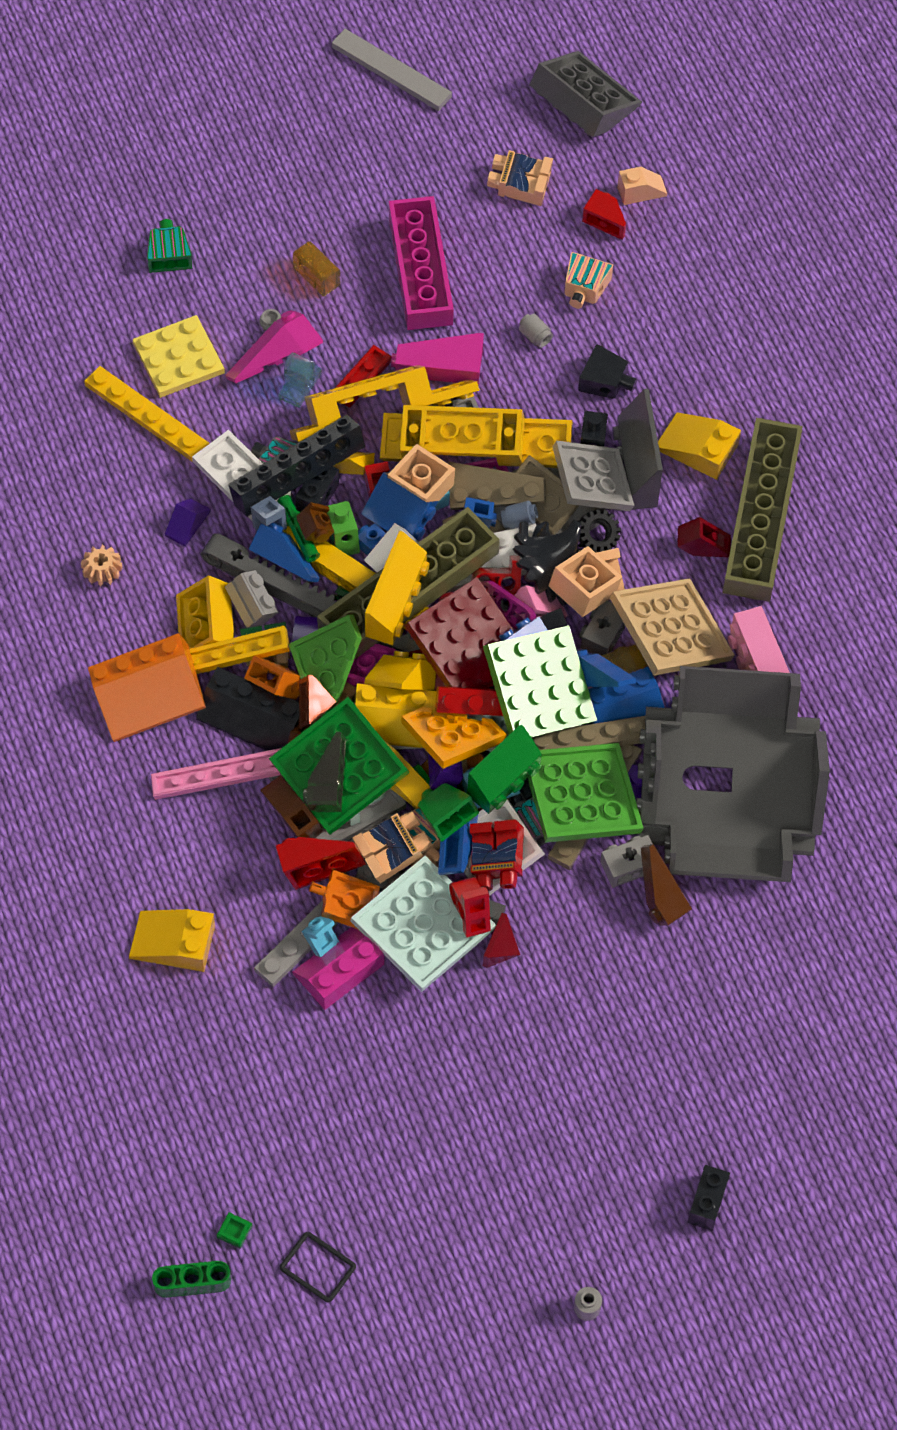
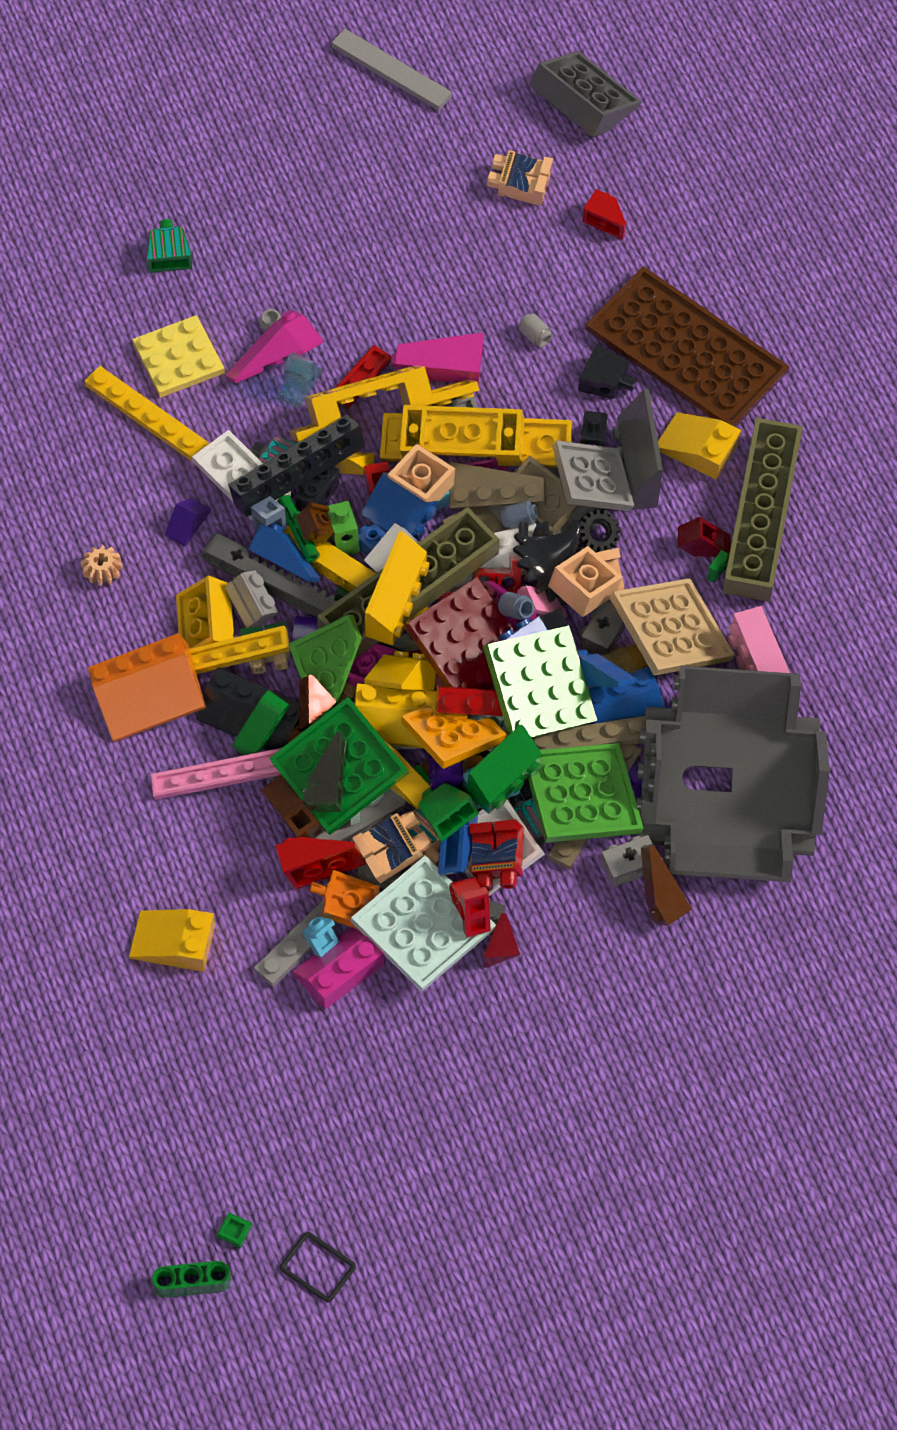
(260, 724): none -> green beam
(283, 684): orange torso -> none
(316, 268): clear yellow brick -> none
(420, 263): dark pink brick -> none
(482, 510): blue brick -> none
(516, 606): none -> sand blue brick
(584, 1310): light grey brick -> none
(586, 279): light nougat torso -> none
(640, 185): light nougat slope -> none
(687, 348): none -> reddish brown plate
(708, 1197): black brick -> none
(717, 566): none -> green tile

